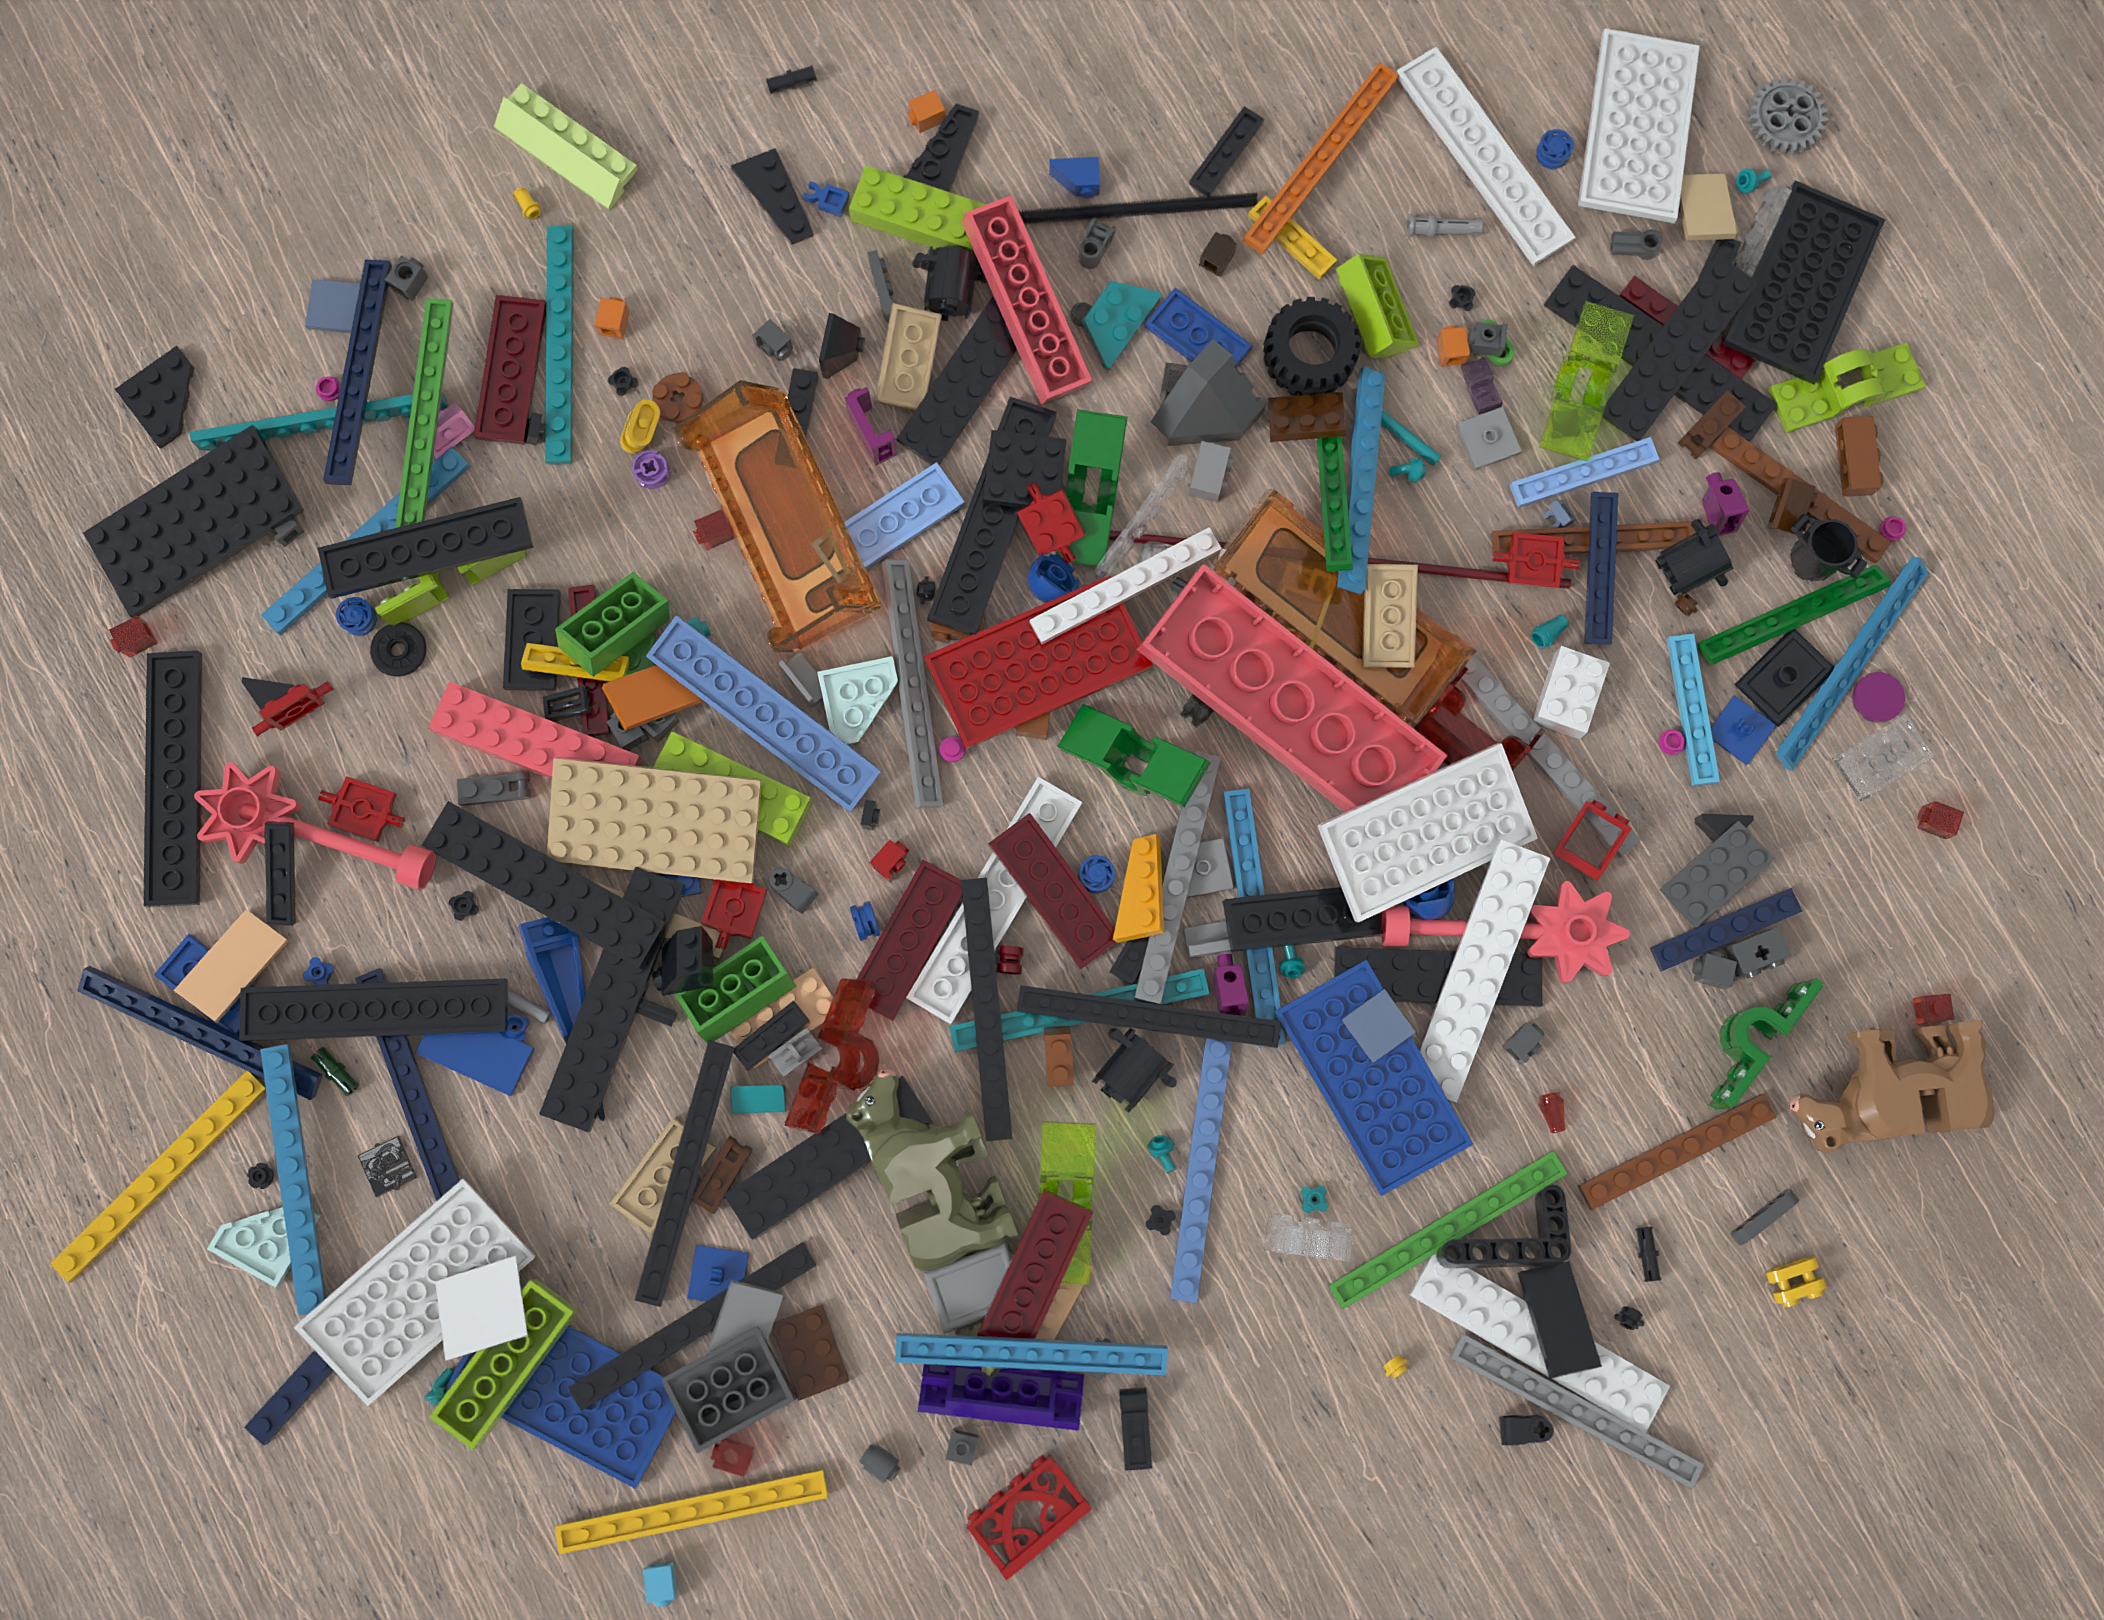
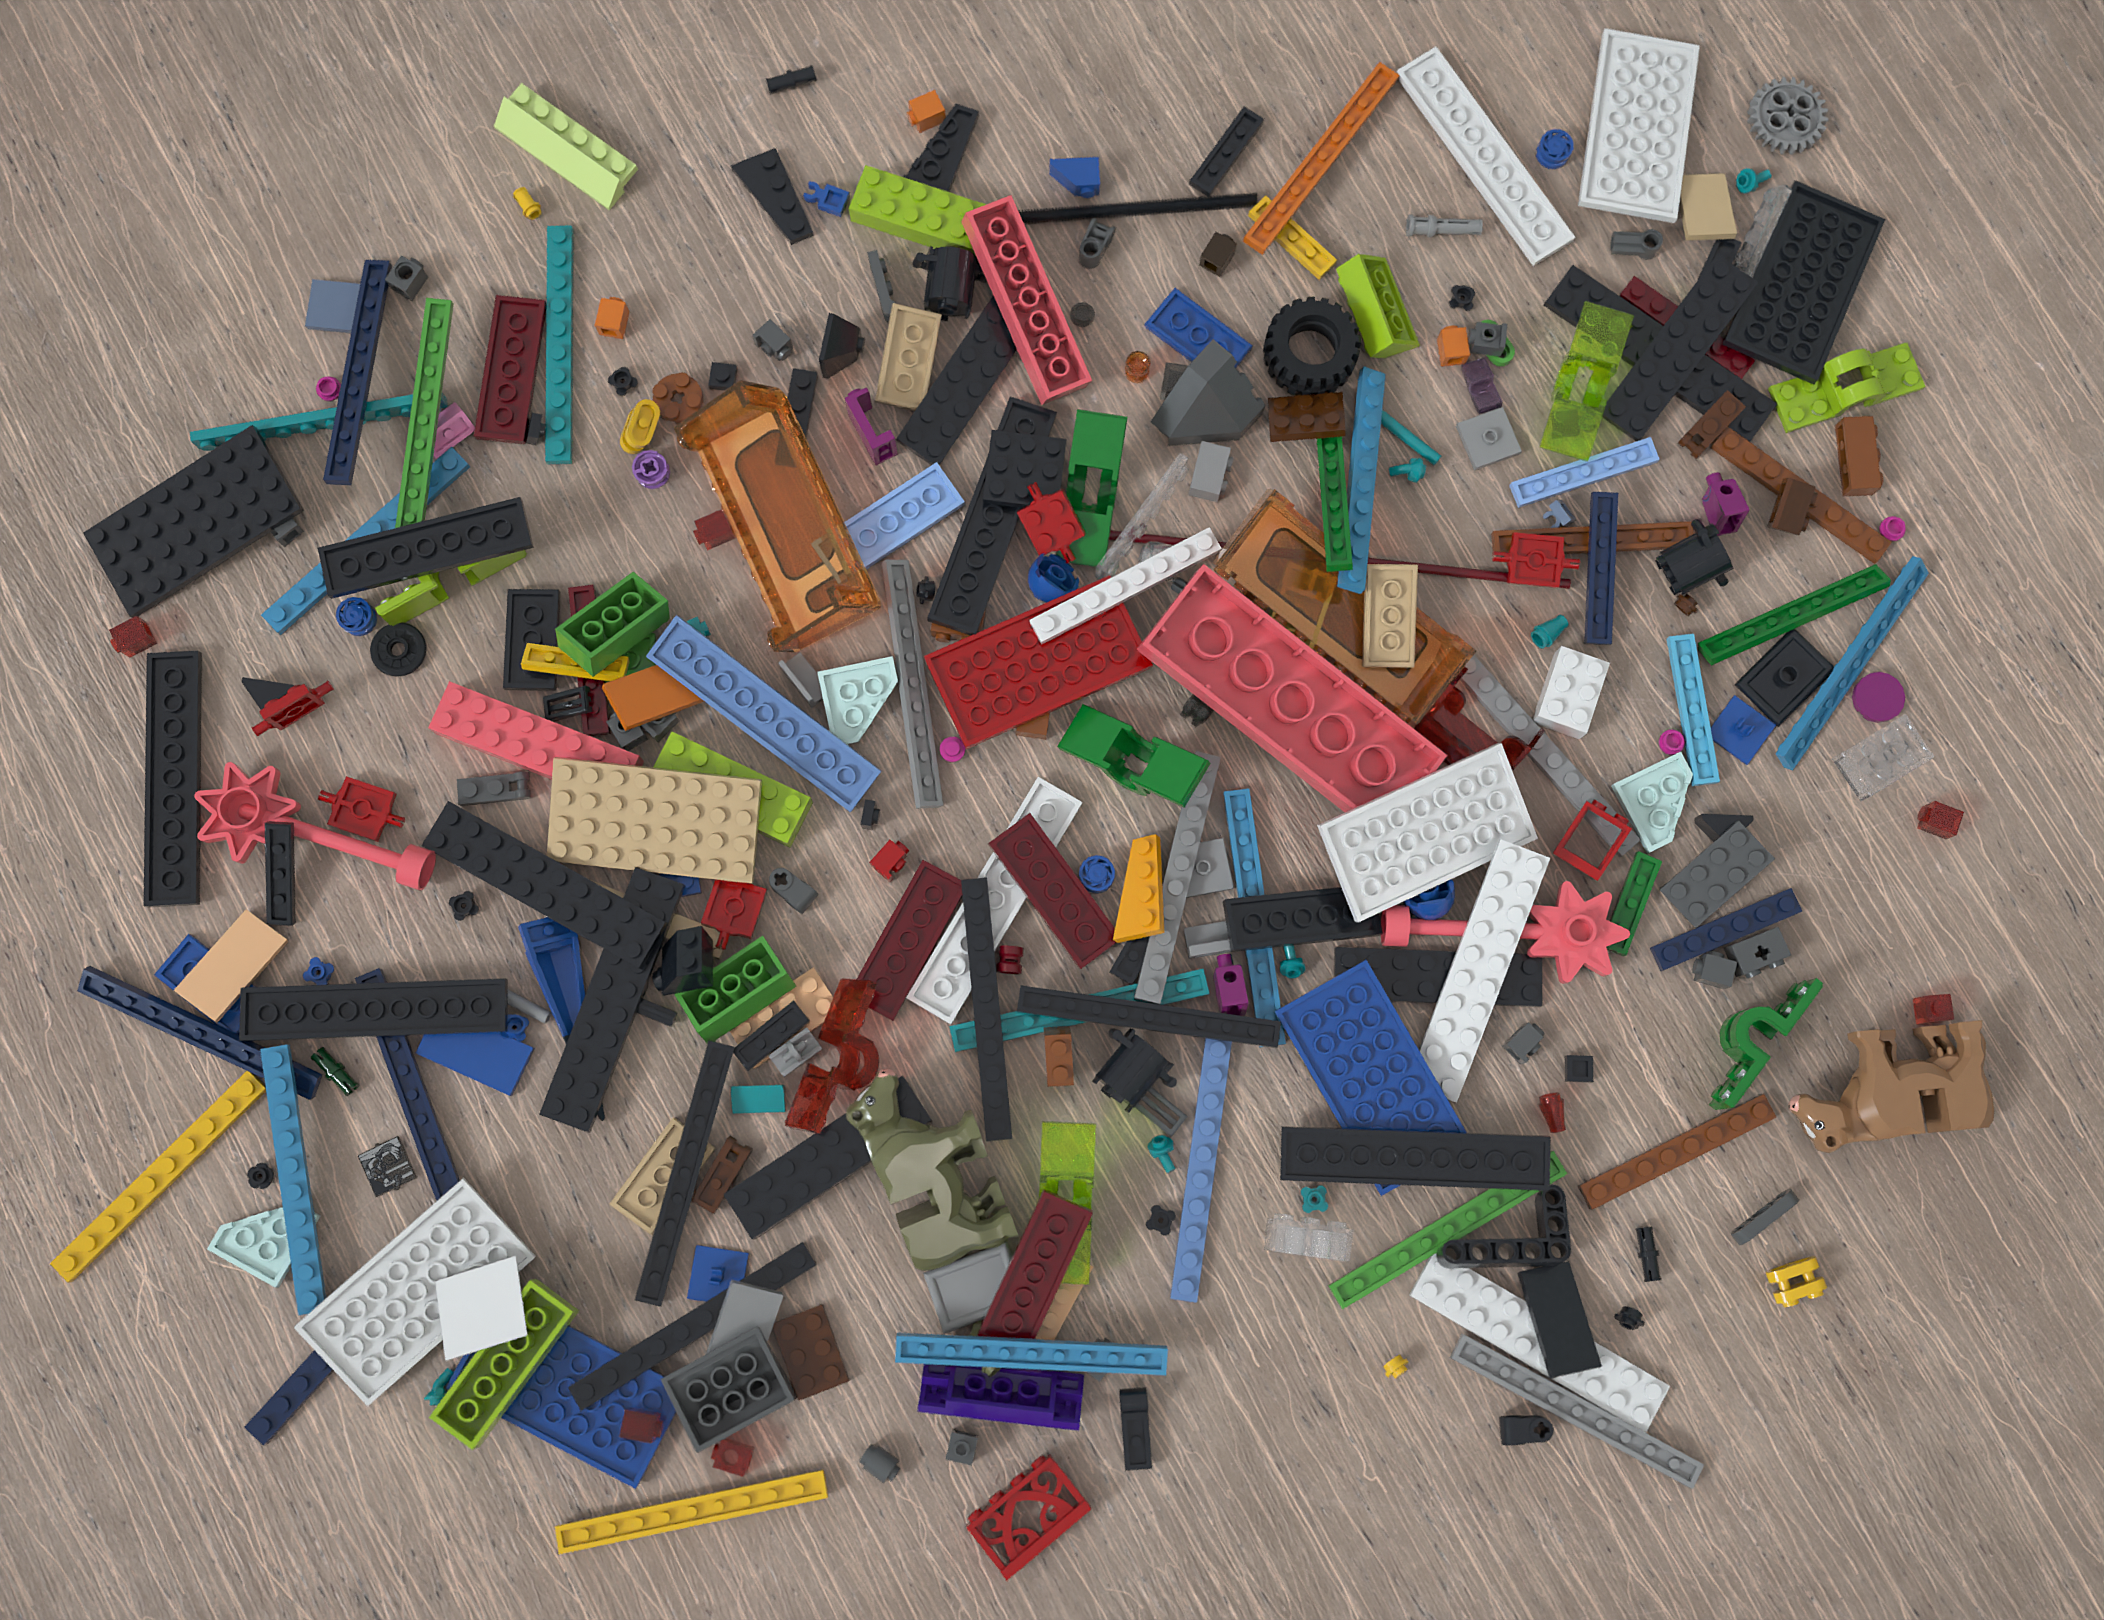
(160, 395): black plate -> none
(641, 1425): none -> clear red brick
(660, 1583): medium azure brick -> none
(722, 376): none -> black plate
(865, 920): blue wheel -> none
(1117, 317): teal wing -> none
(1138, 361): none -> clear orange wheel
(1176, 1124): none -> dark grey tile
(1378, 1025): sand blue tile -> none
(1415, 1158): none -> black plate
(1579, 1068): none -> black plate
(1634, 898): none -> green plate
(1655, 800): none -> light aqua plate
(1825, 549): black container -> none

